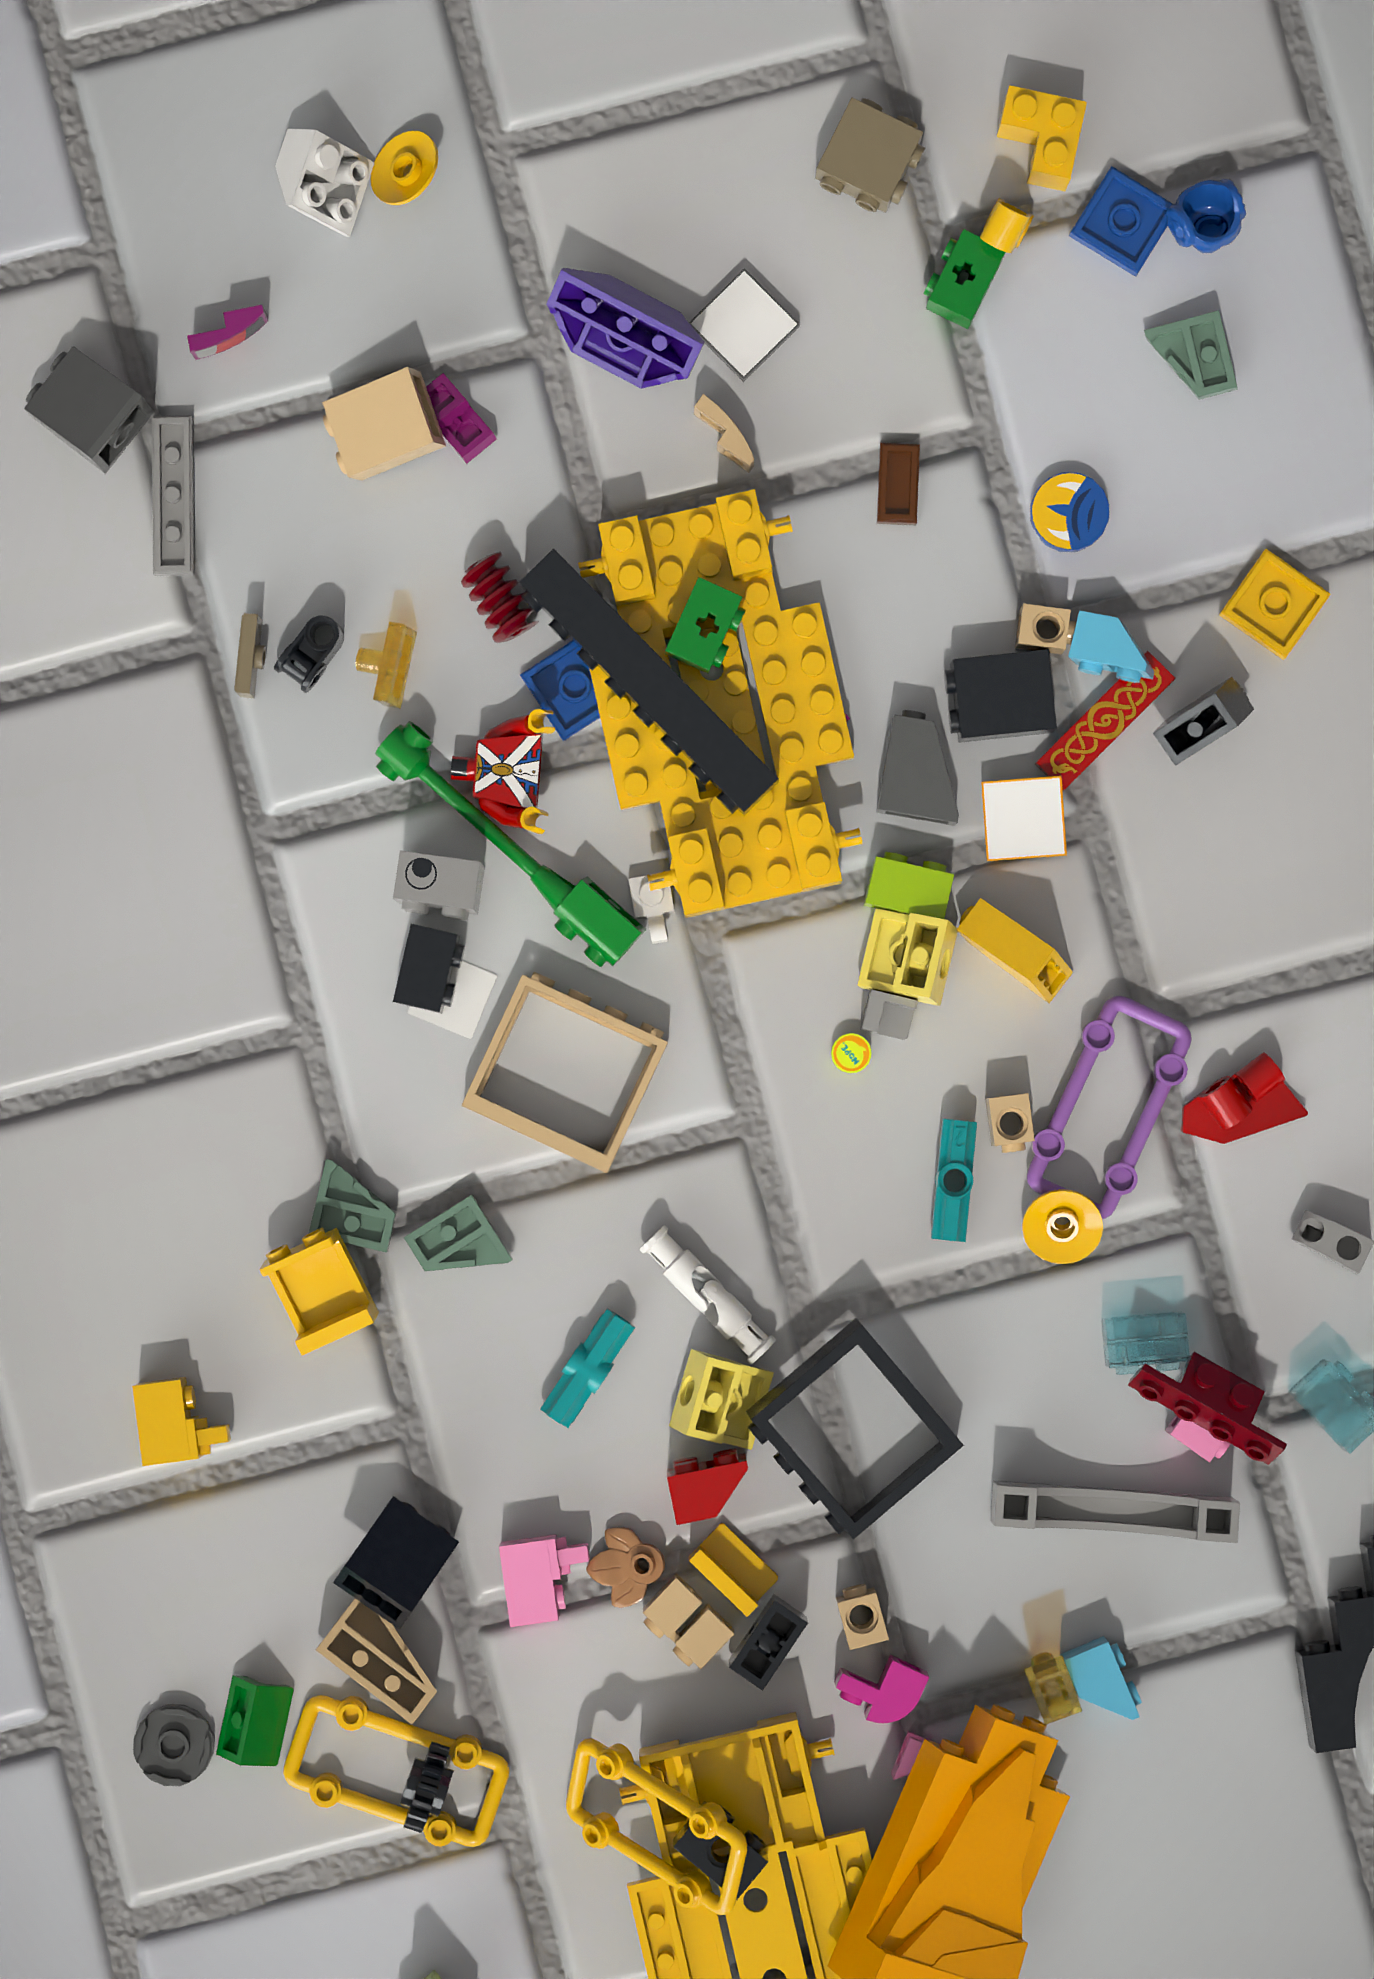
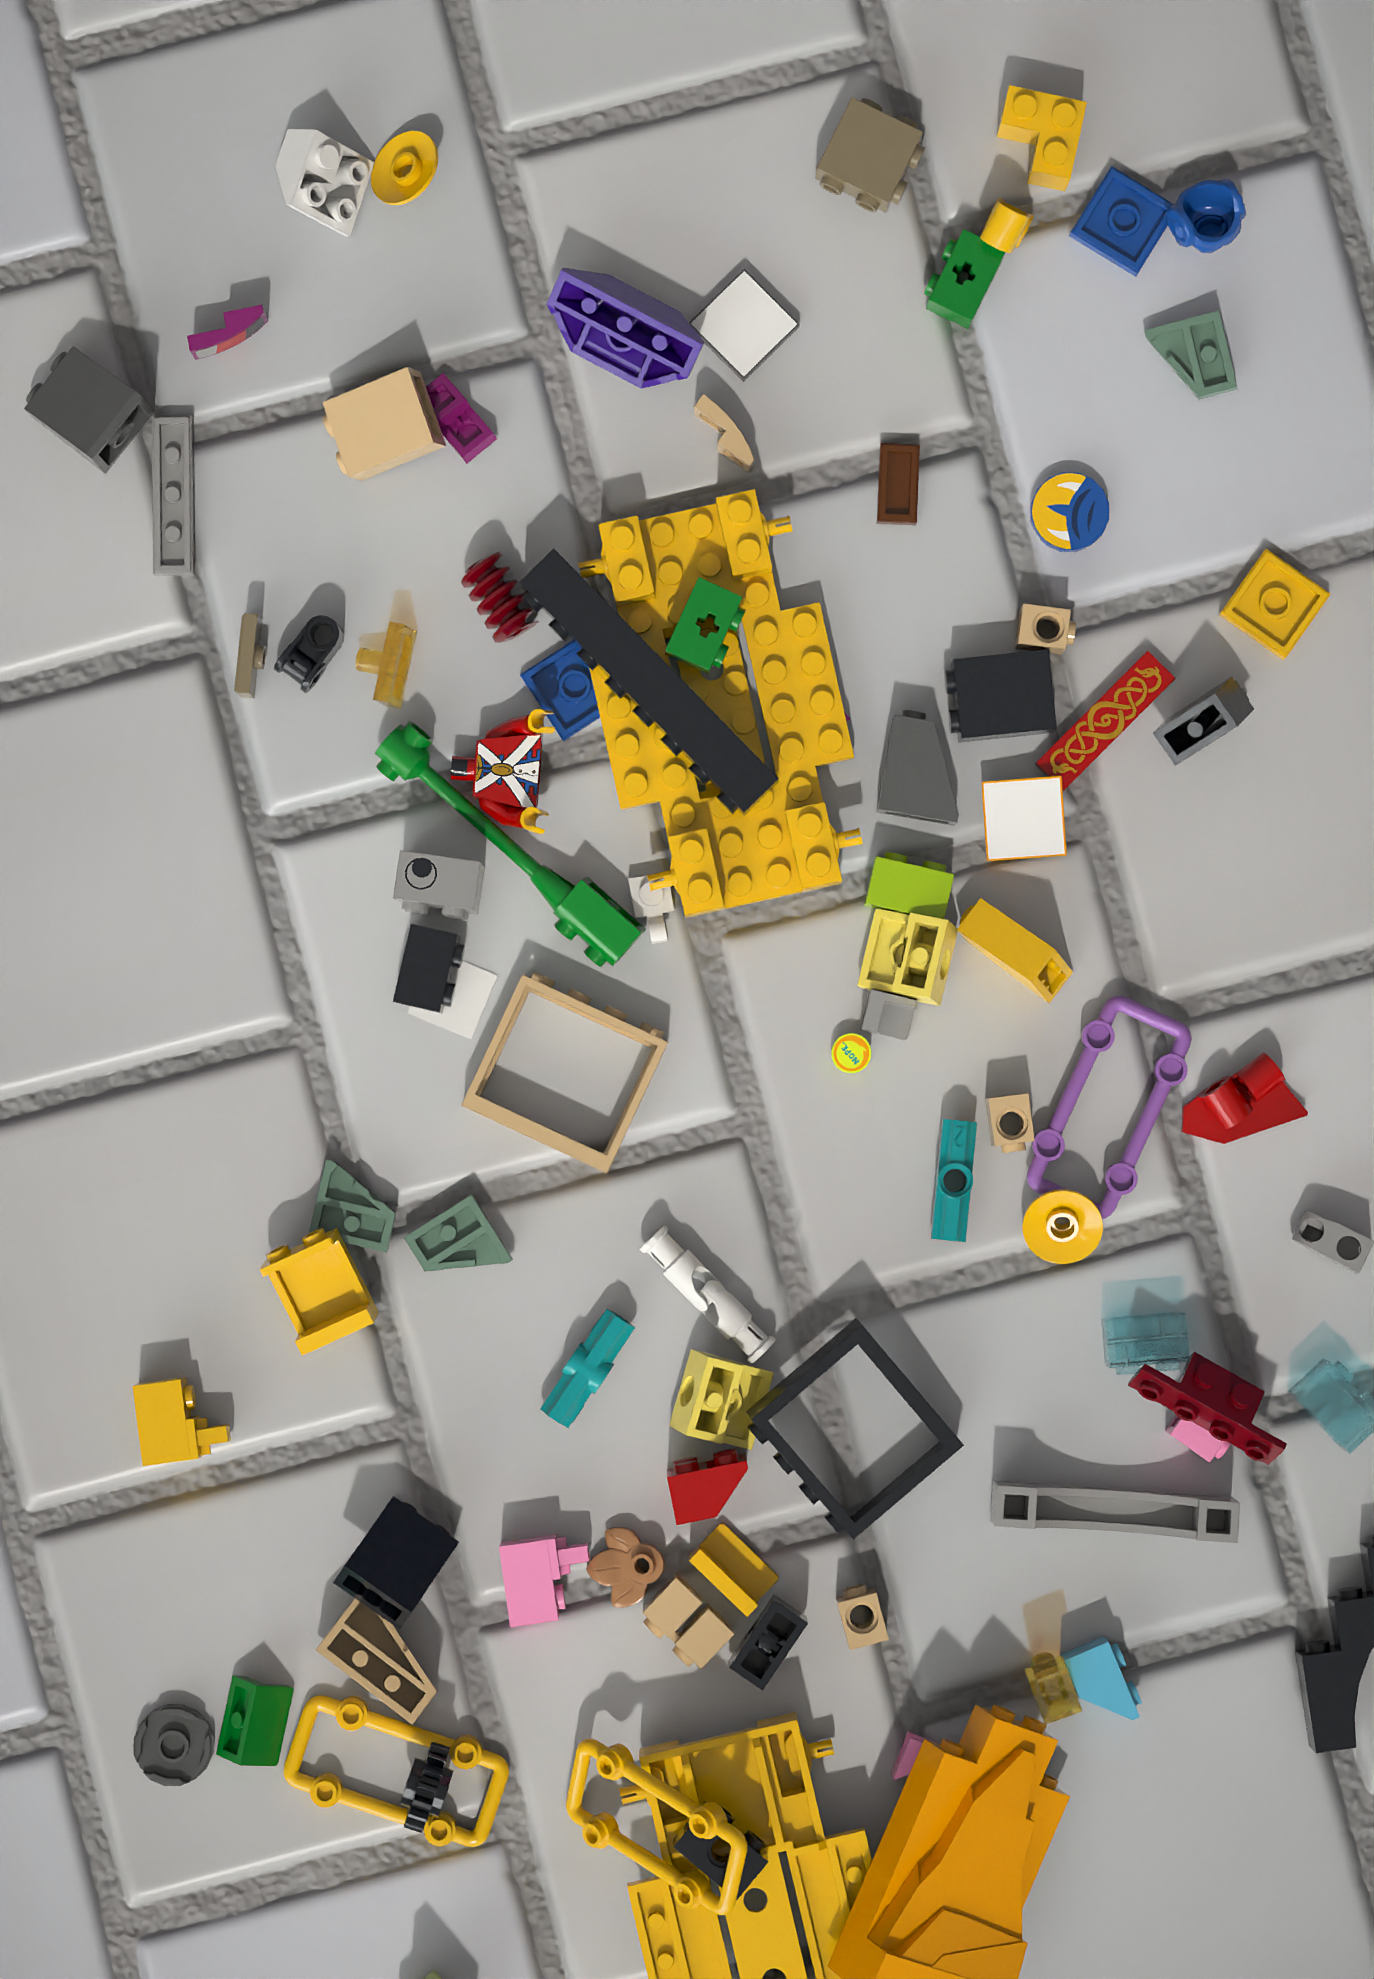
(891, 1697): dark pink brick -> none
(1107, 645): medium azure slope -> none

